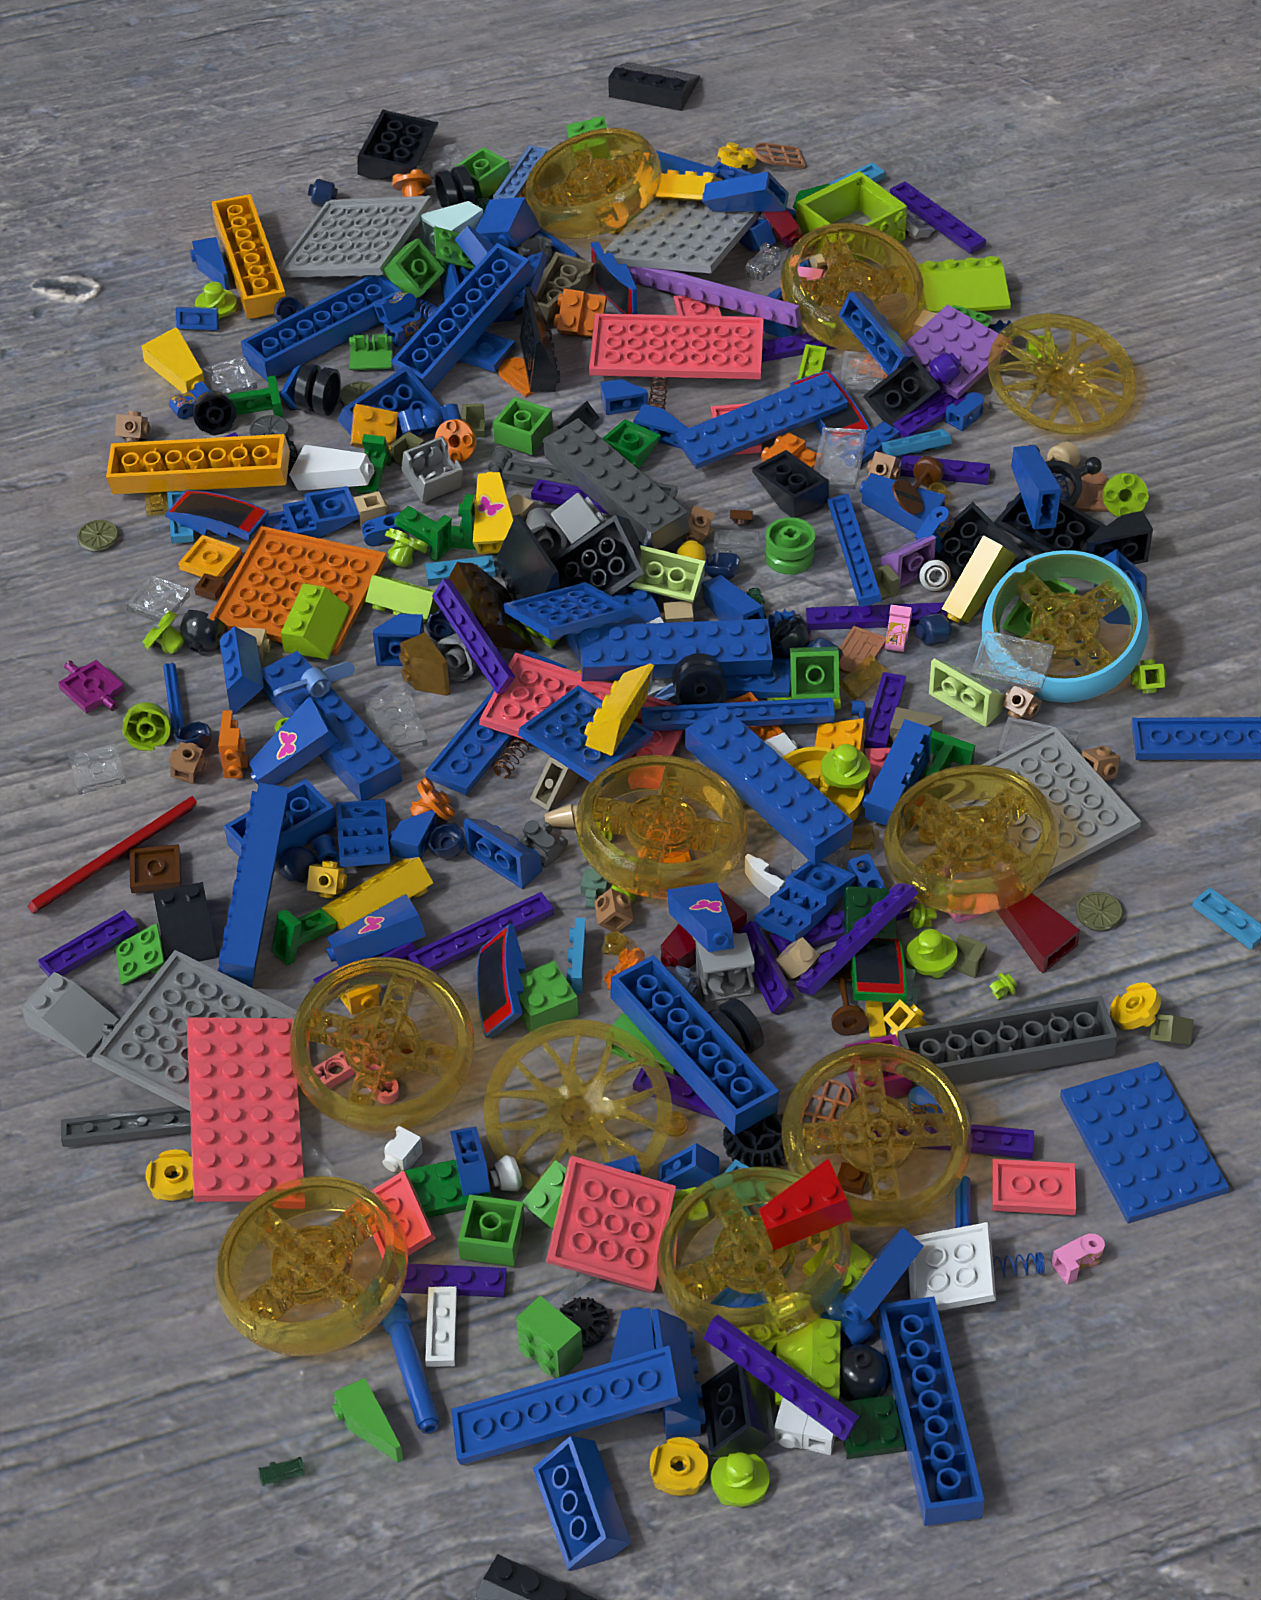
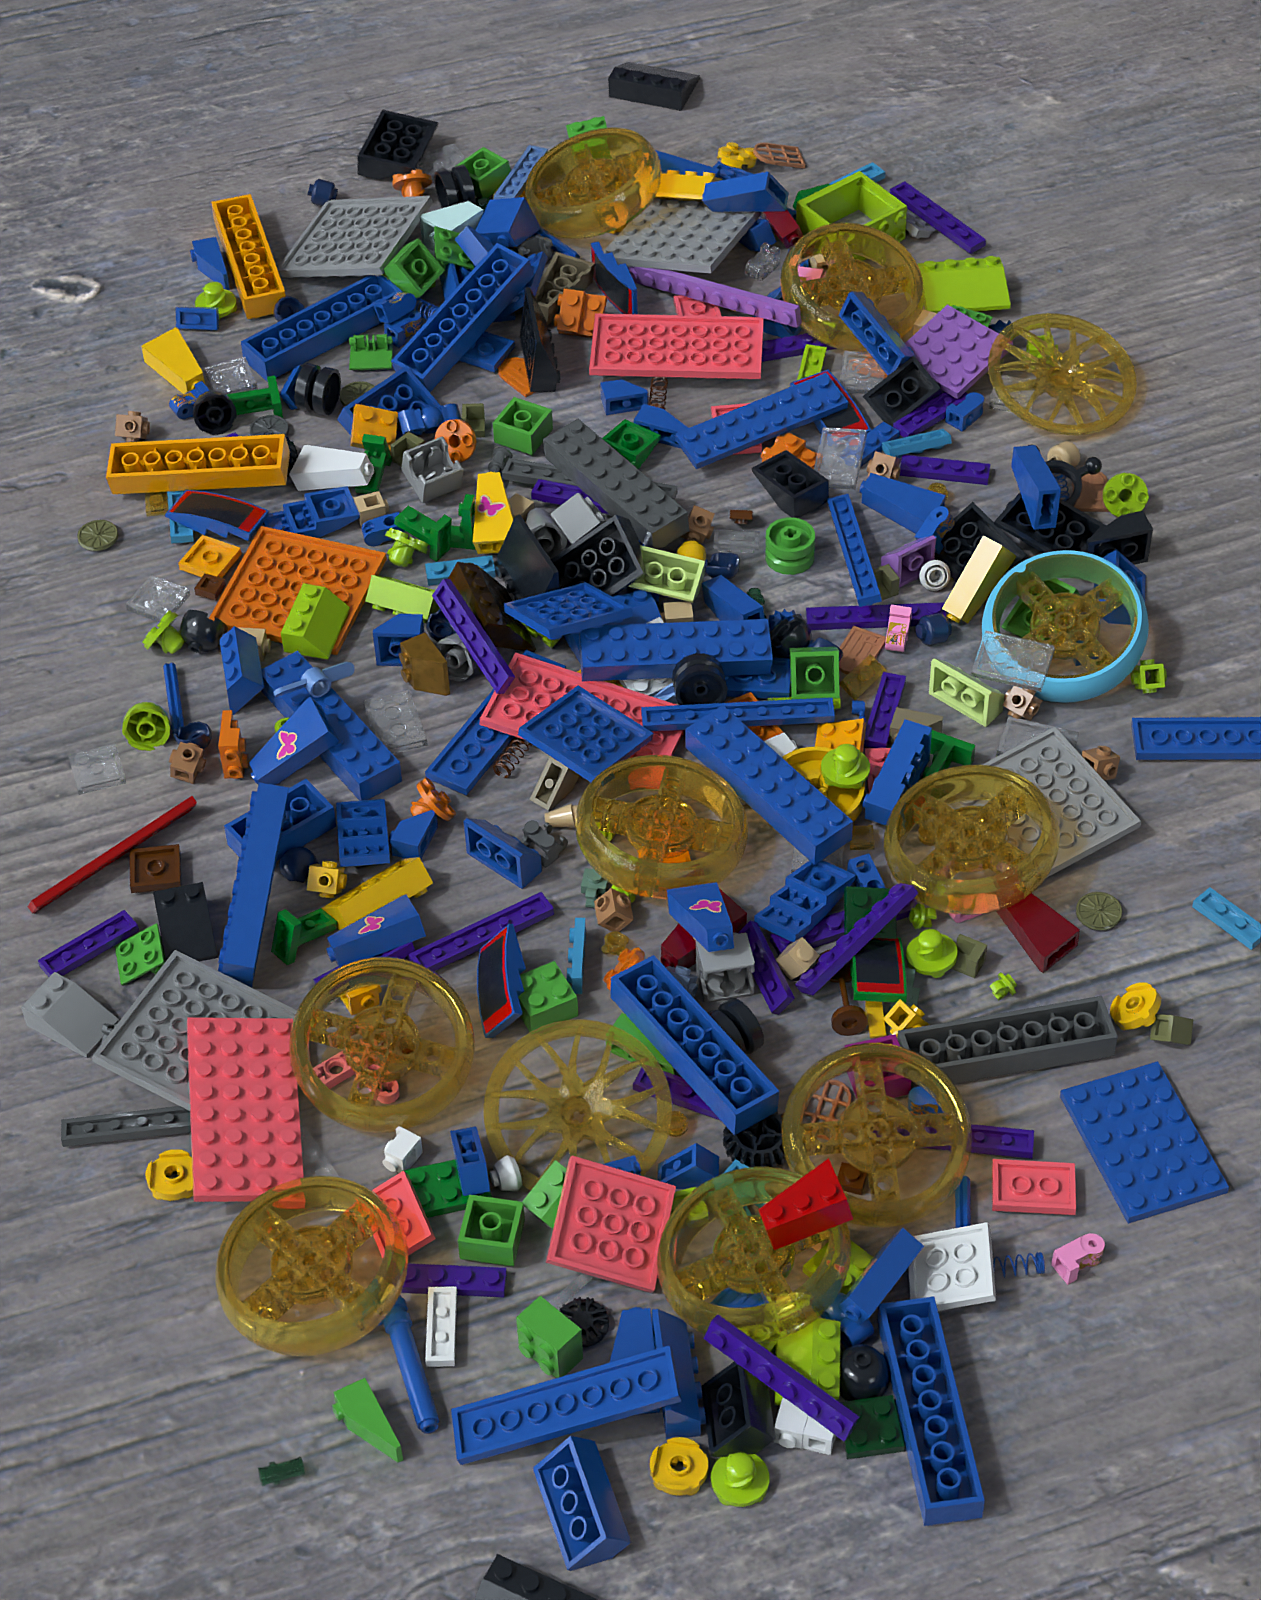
(91, 686): magenta plate -> none
(325, 847): blue bush -> none
(447, 841): dark blue hair -> none
(584, 413): black plate -> none
(619, 710): yellow slope -> none
(758, 874): white slope -> none
(926, 471): reddish brown piece -> none
(945, 367): dark purple head -> none

